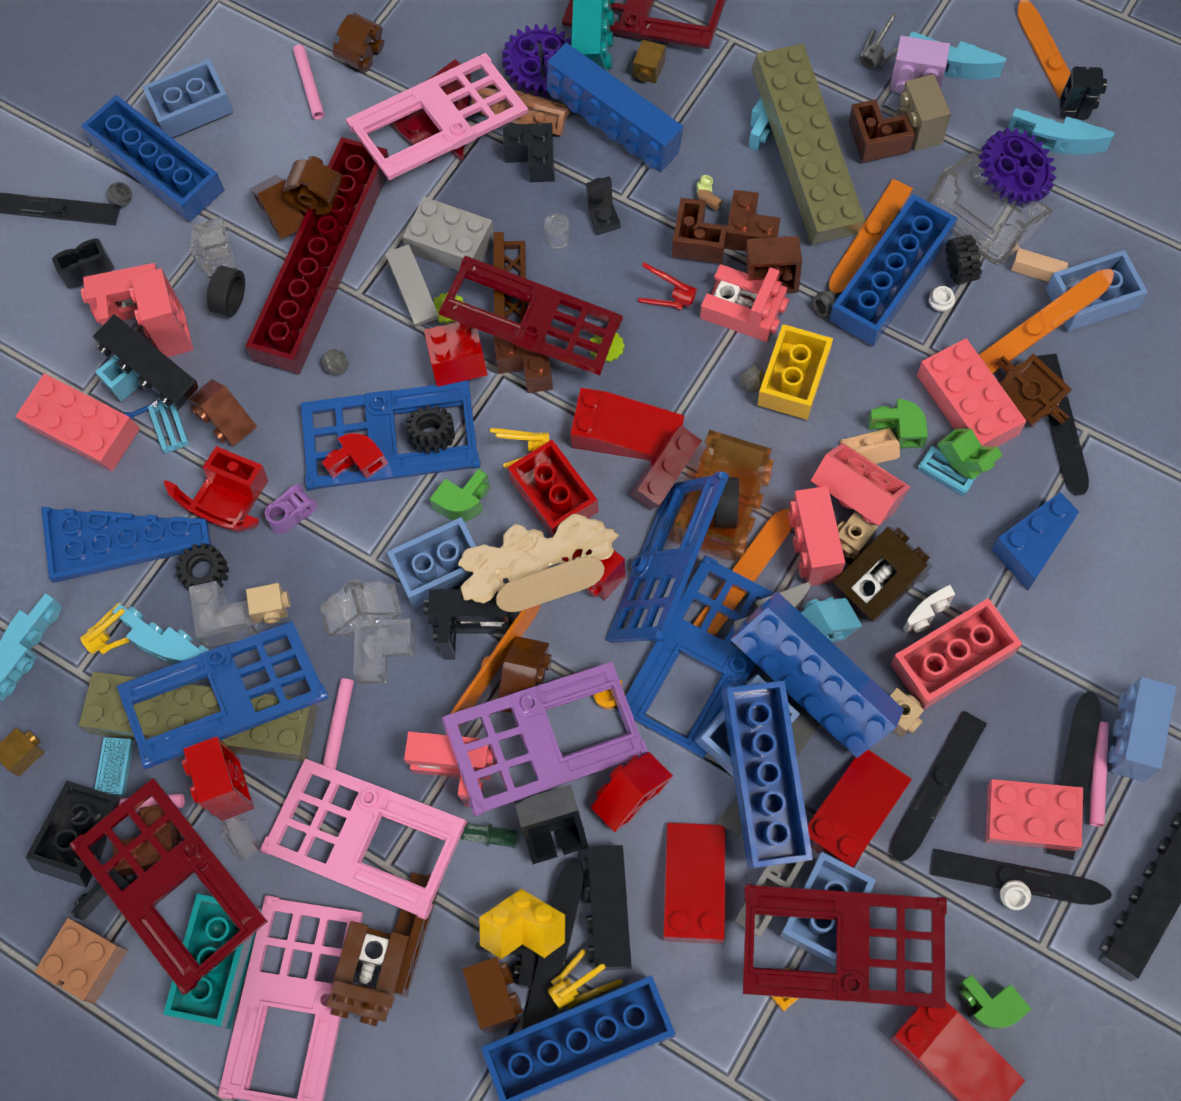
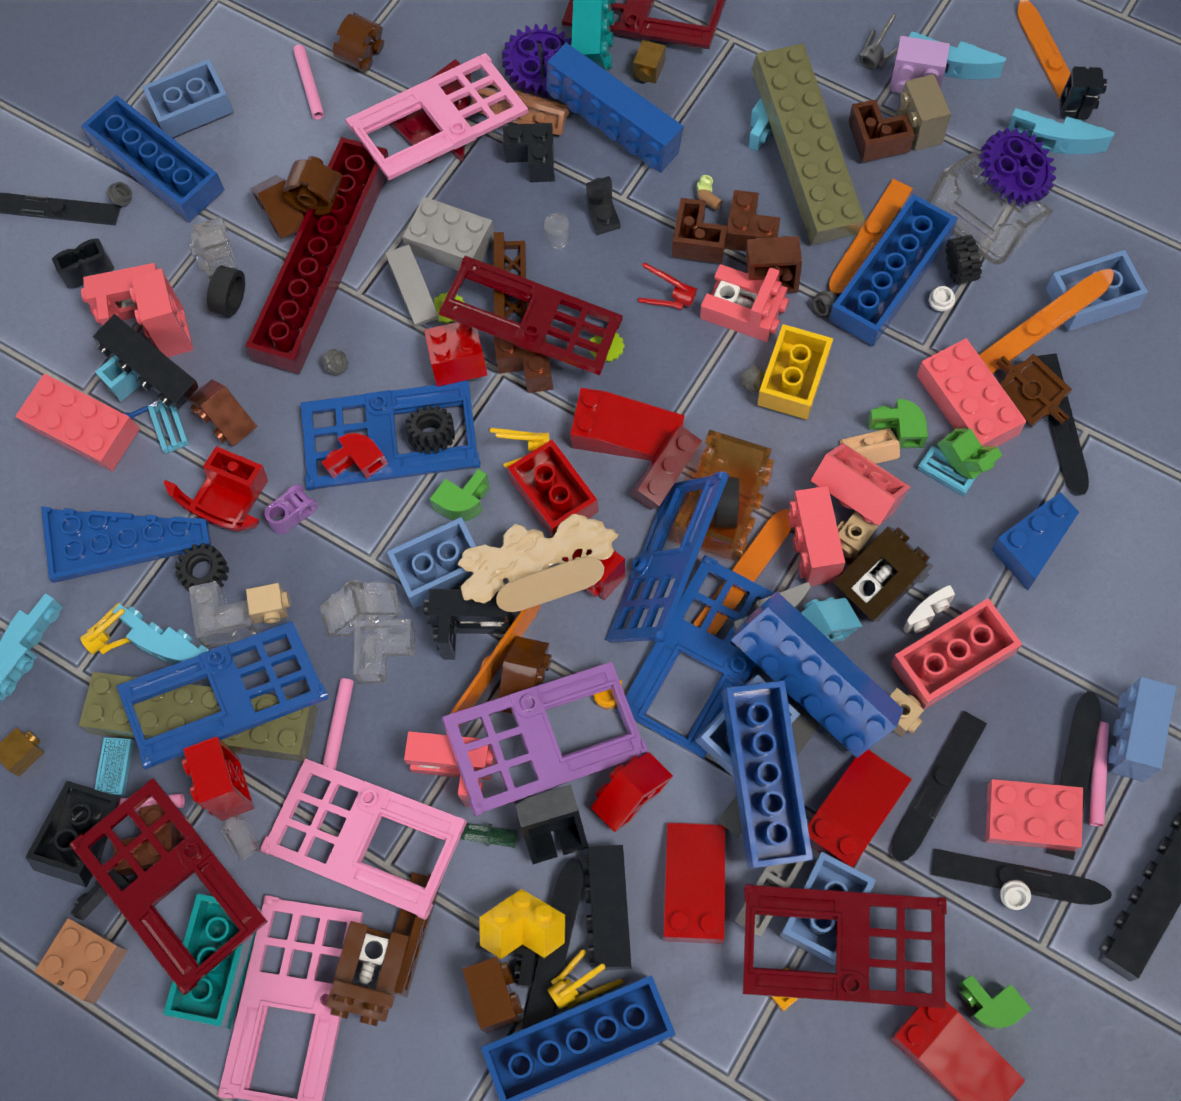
(1037, 265): light nougat slope -> none

